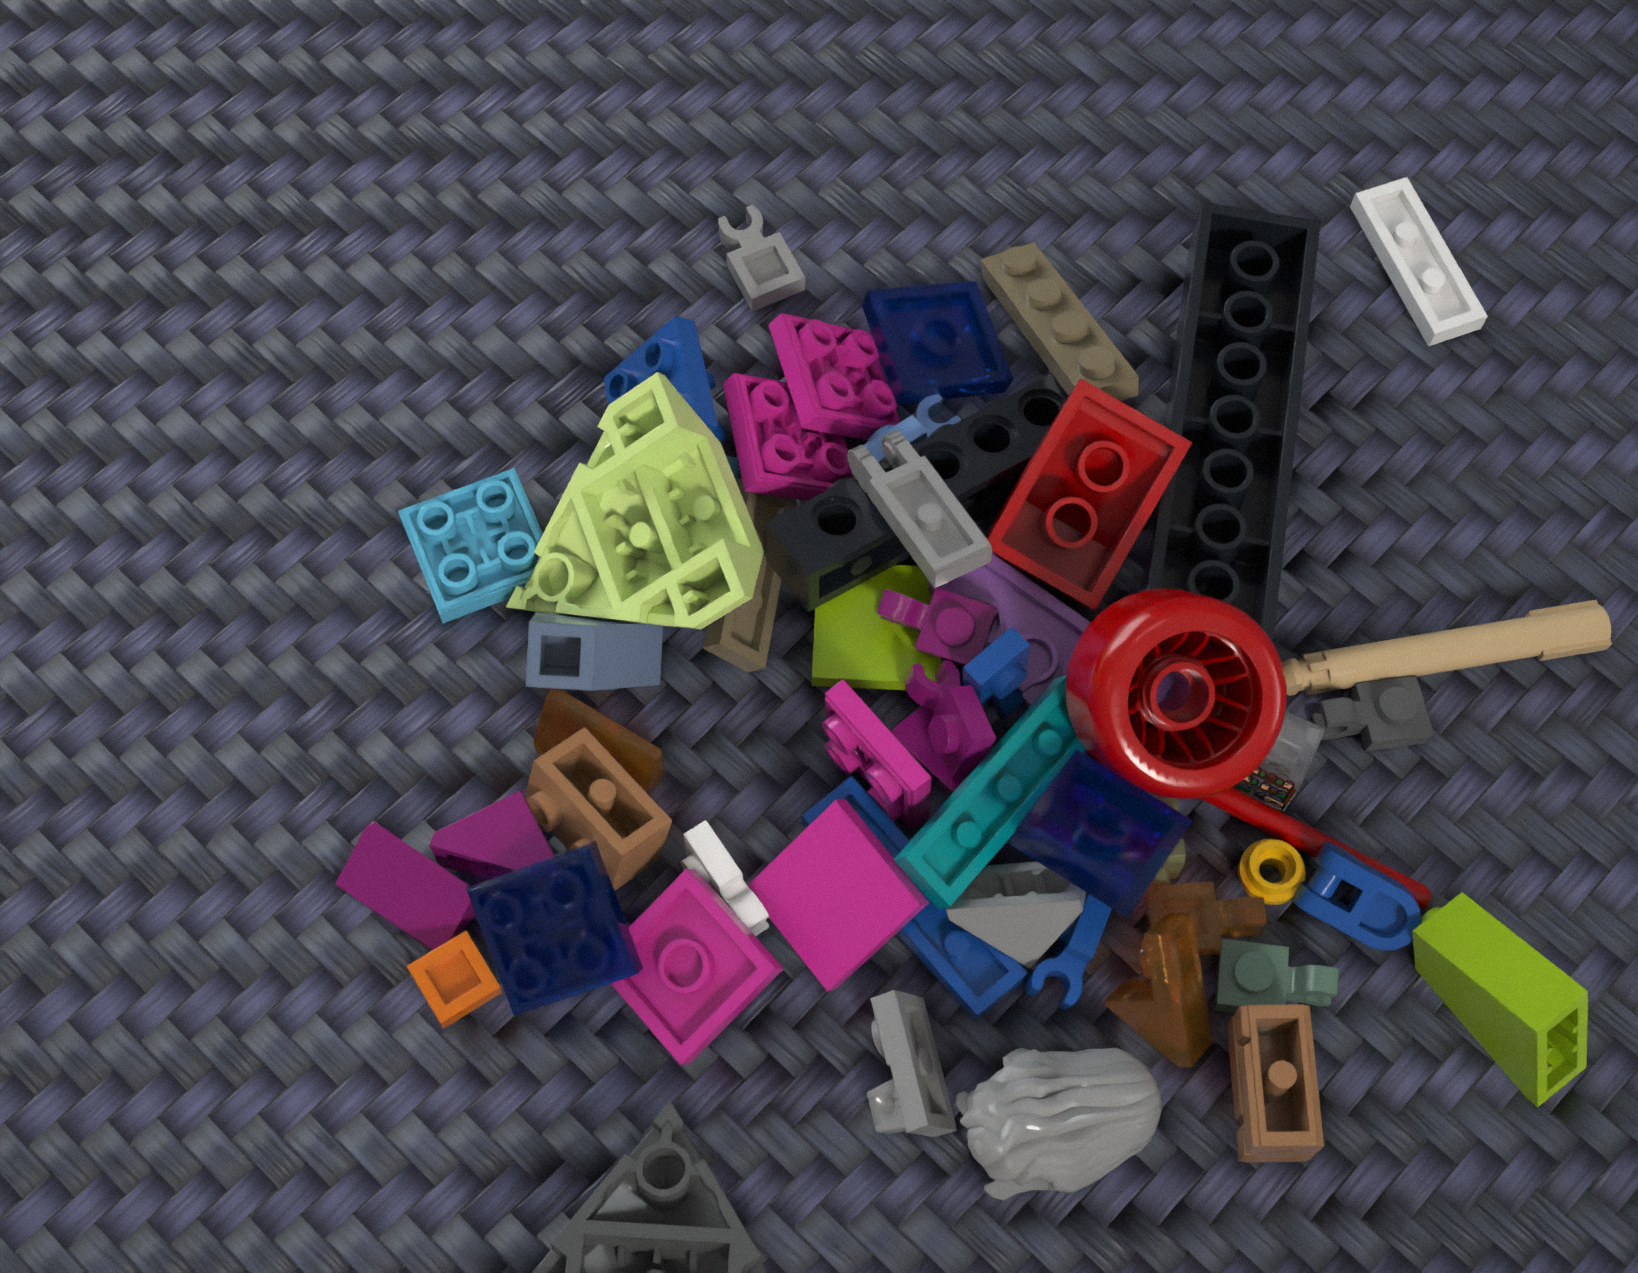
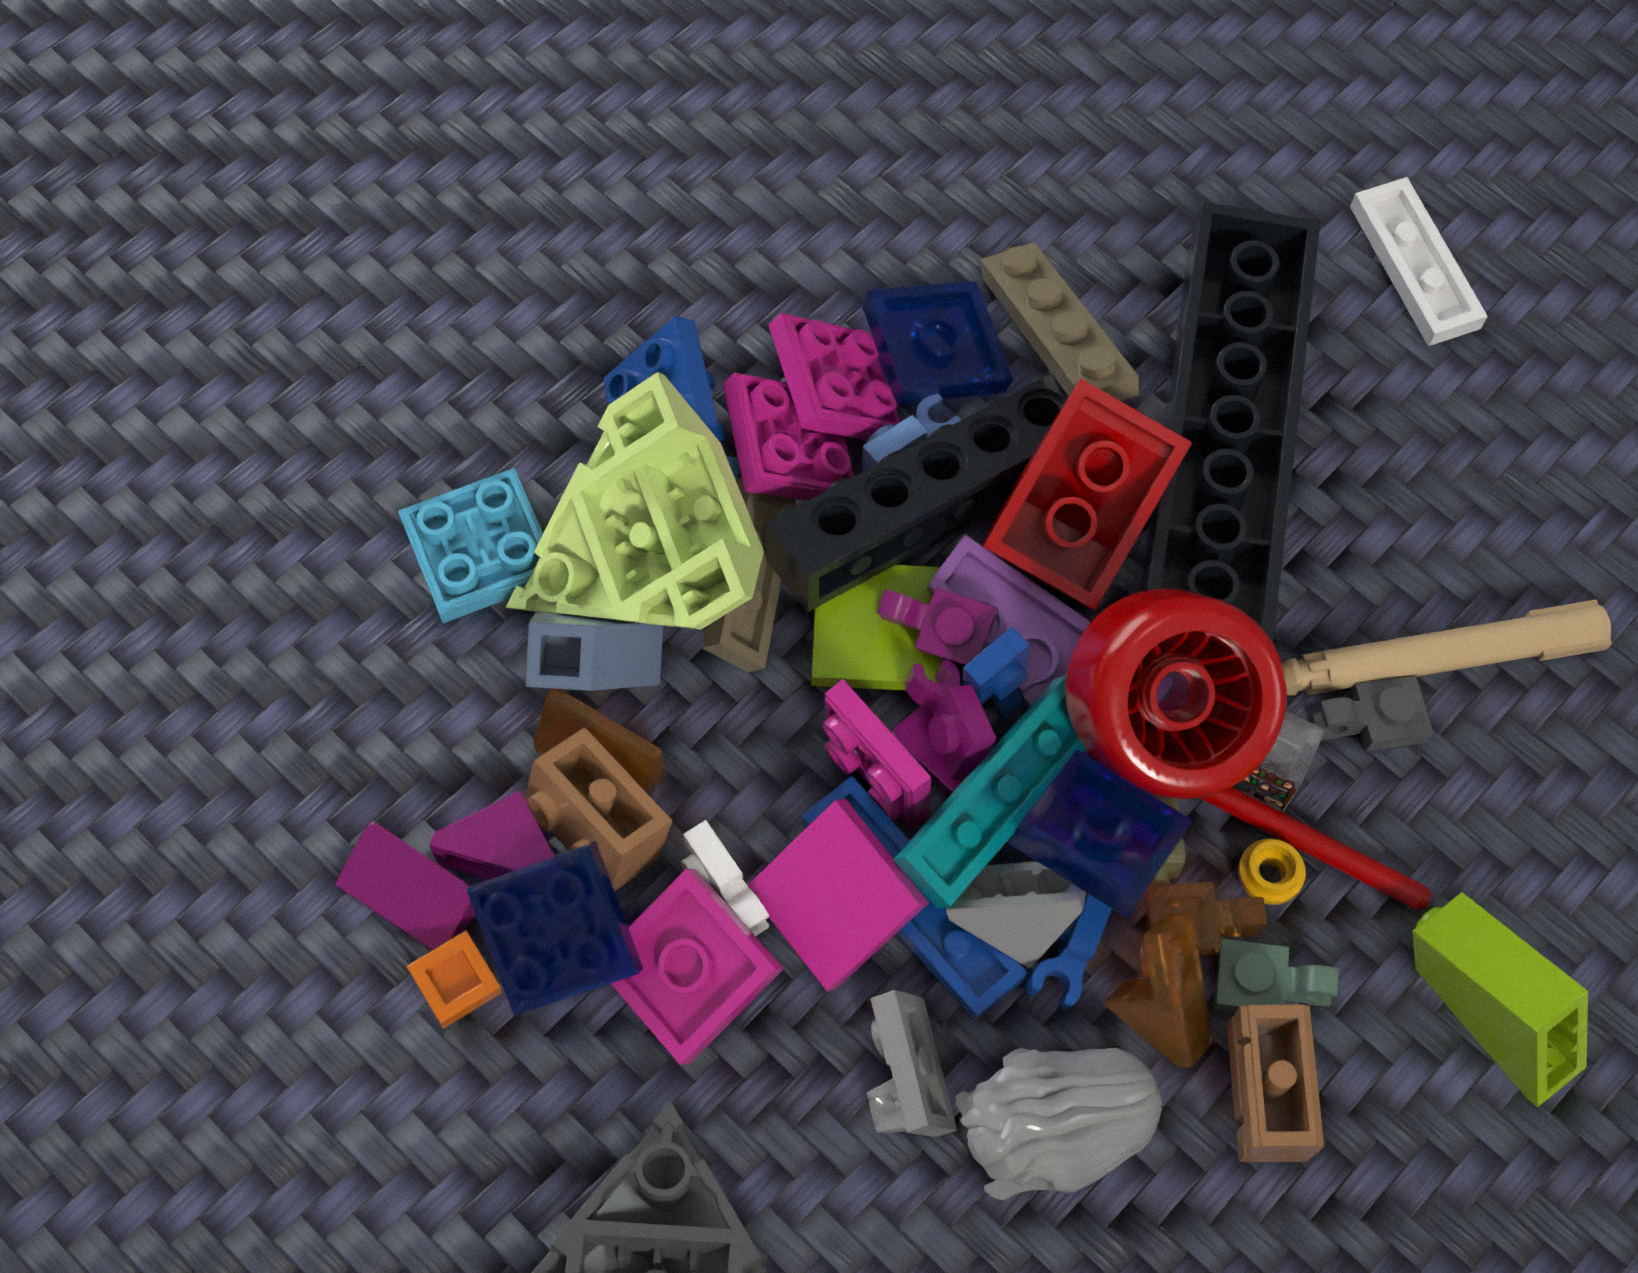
(760, 265): light grey plate -> none
(921, 510): light grey hinge -> none
(1380, 911): blue plate -> none

